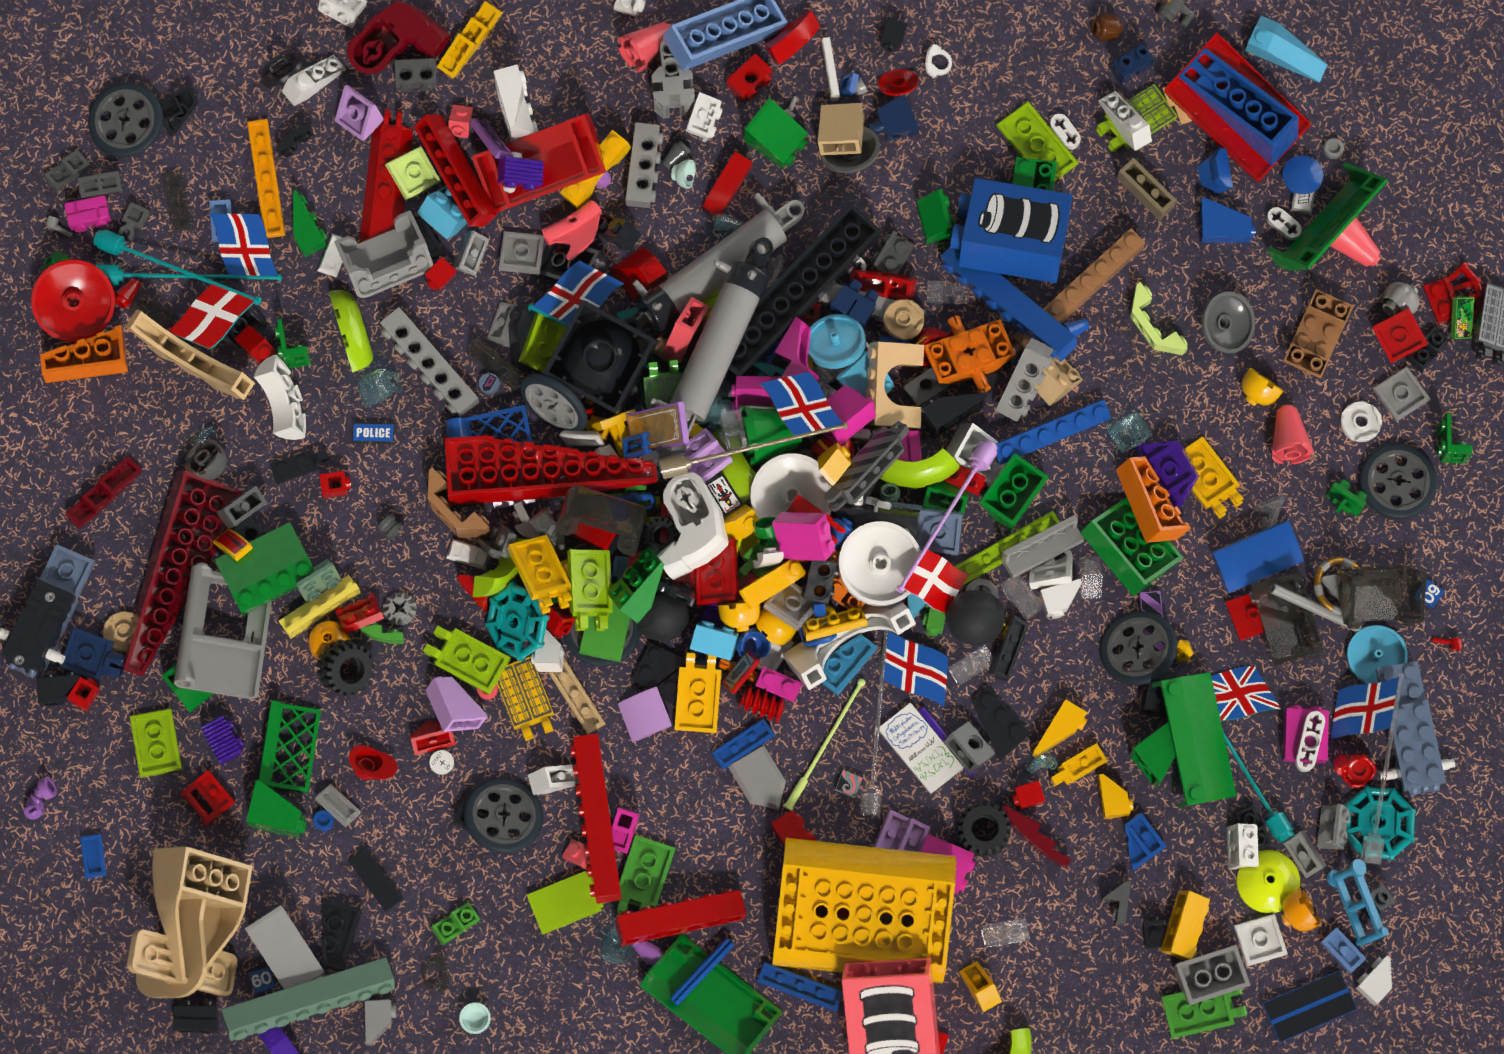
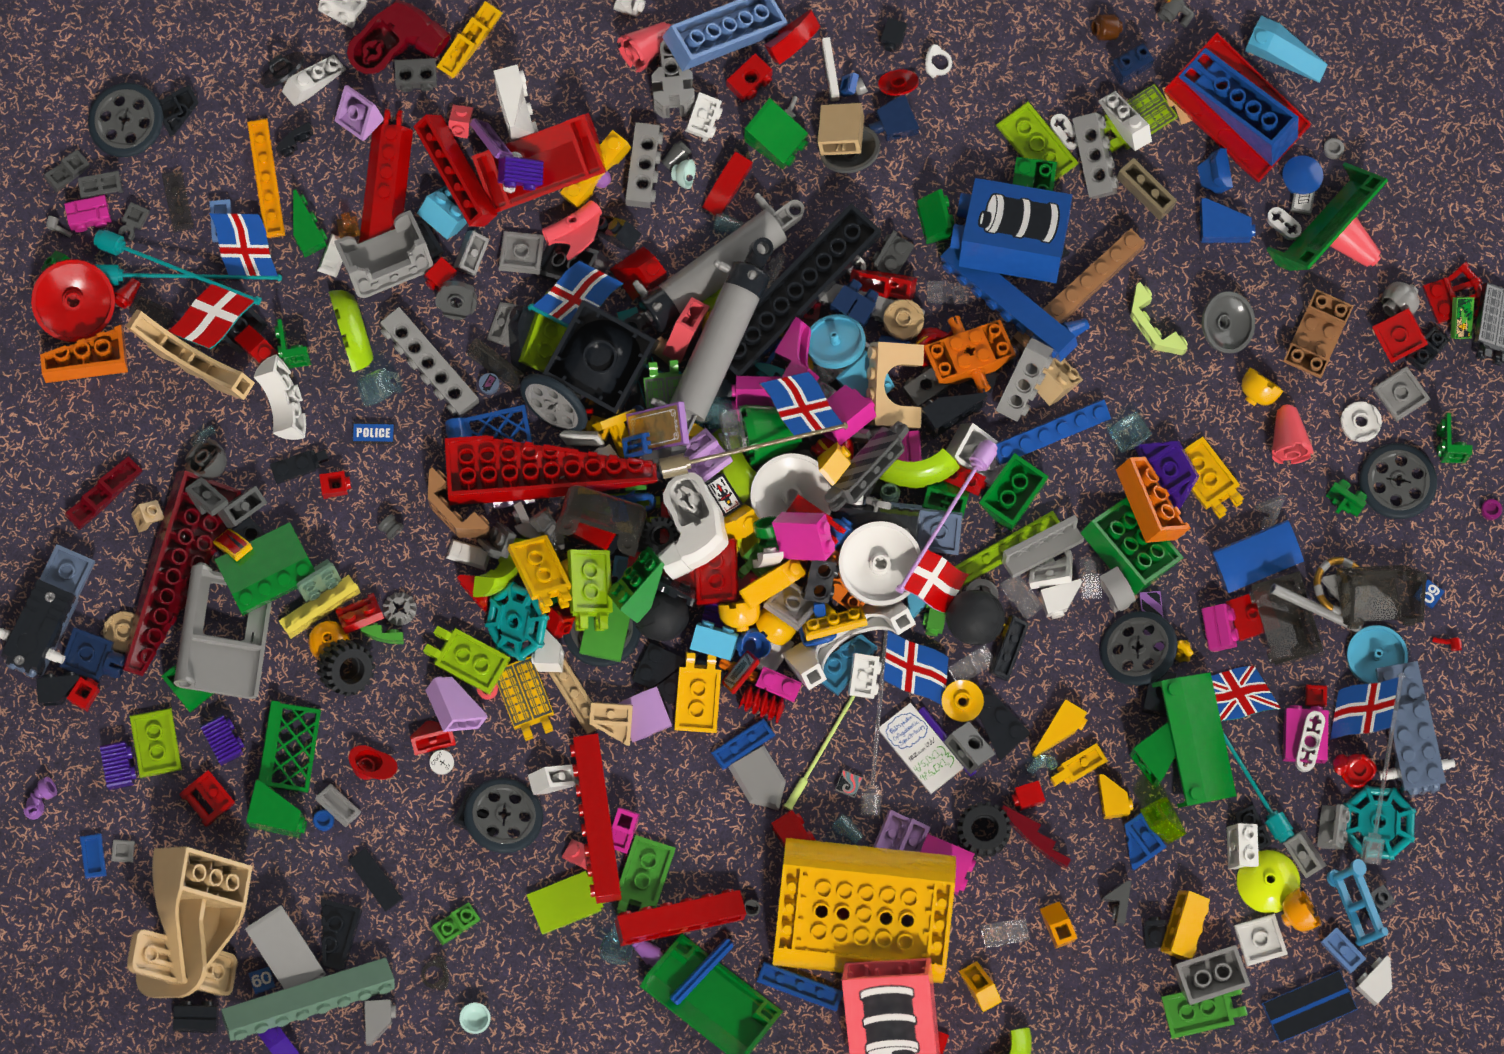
(117, 765): none -> dark purple brick
(123, 851): none -> light grey tile
(146, 514): none -> tan bracket
(206, 497): none -> dark grey slope
(348, 226): none -> clear orange tile
(413, 173): yellowish green tile -> none
(460, 290): none -> dark grey plate
(612, 719): none -> tan wing
(754, 903): none -> dark grey hinge
(846, 828): none -> clear light blue cone
(864, 676): none -> white bracket
(968, 691): none -> yellow dish
(1058, 925): none -> light orange slope
(1083, 127): none -> light grey brick
(1117, 589): none -> light grey brick
(1163, 820): none -> clear neon green slope
(1220, 627): none -> dark pink brick
(1316, 695): none -> red tile
(1491, 509): none -> magenta tile

